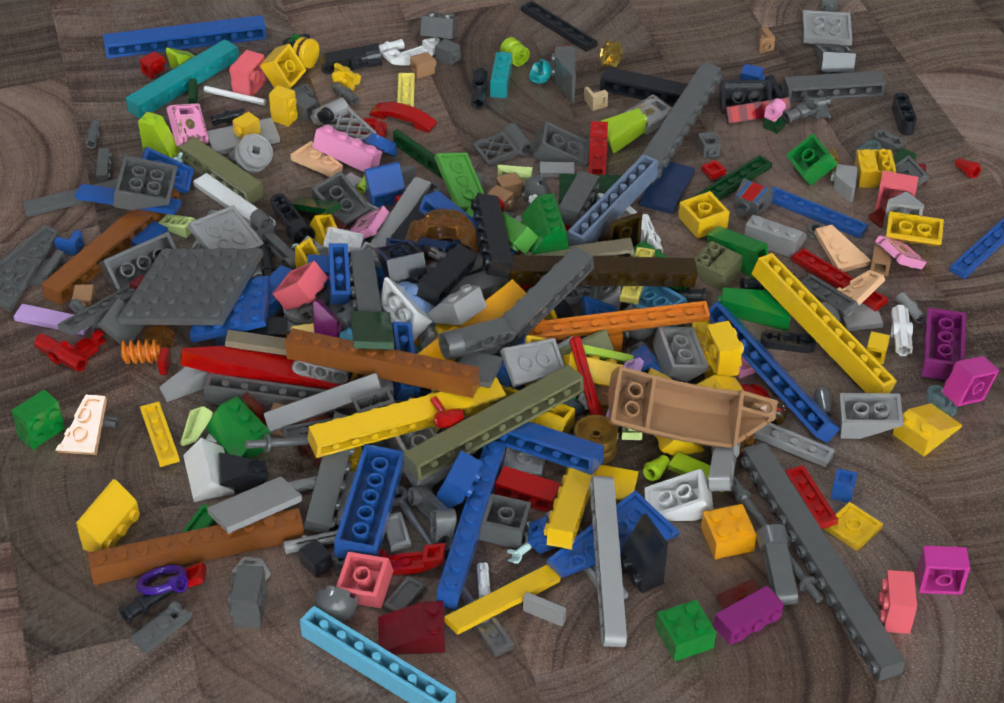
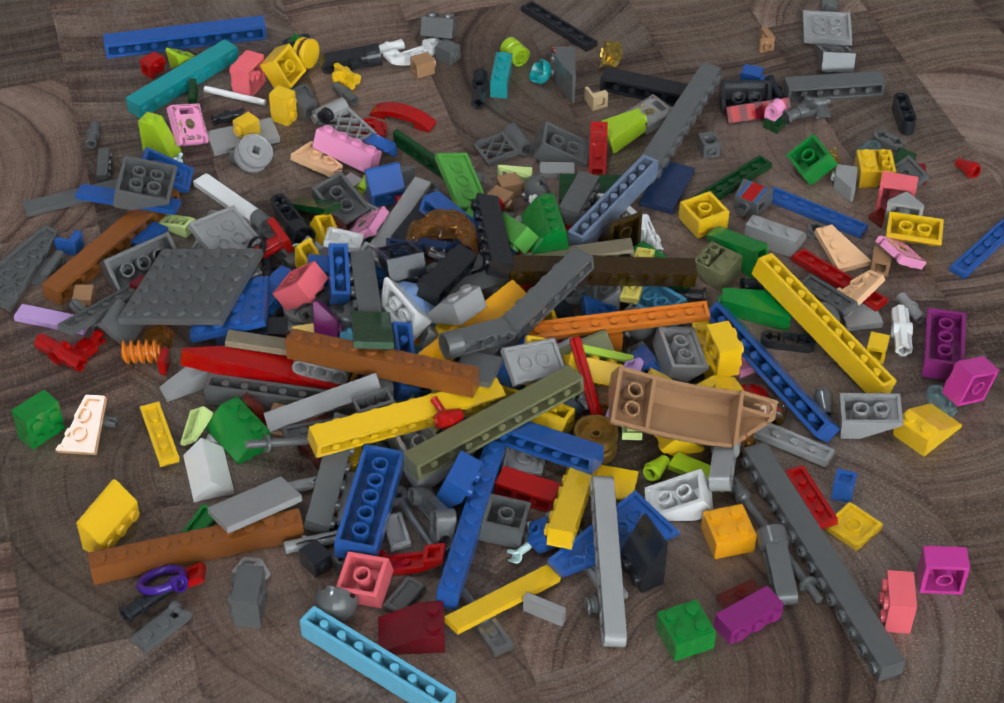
(208, 161): olive brick -> none
(241, 471): black slope -> none
(274, 243): none -> red piece
(406, 88): light yellow tile -> none
(483, 579): white axle -> none
(590, 605): none -> dark grey bush
(713, 169): red plate -> none

